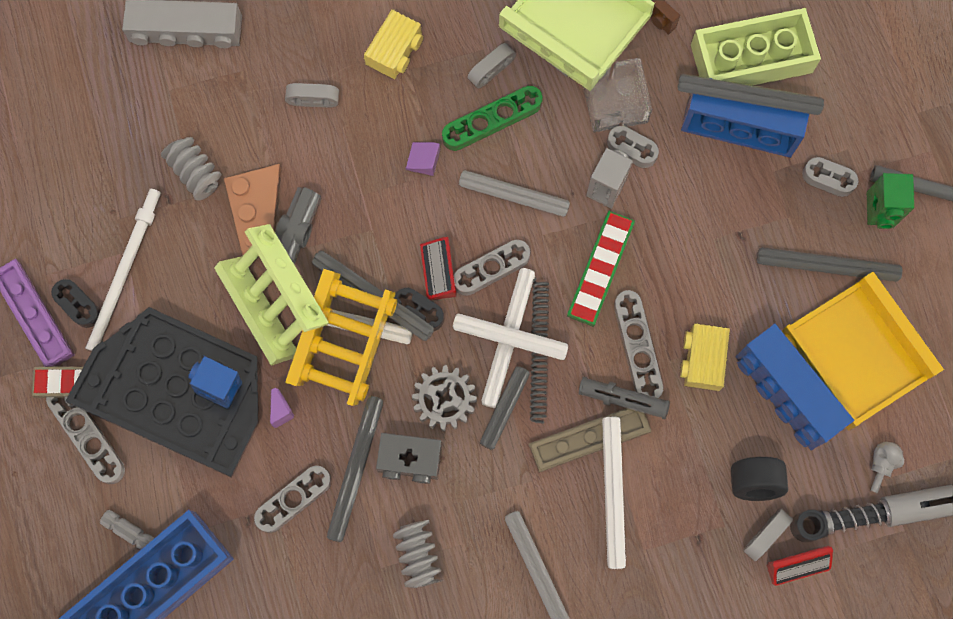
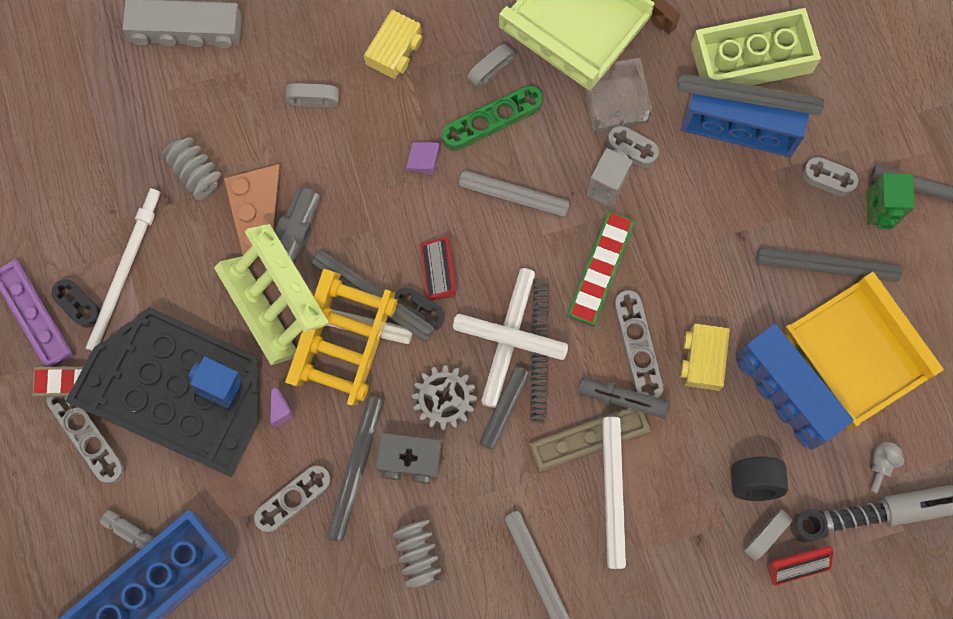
(469, 269): light grey beam -> none

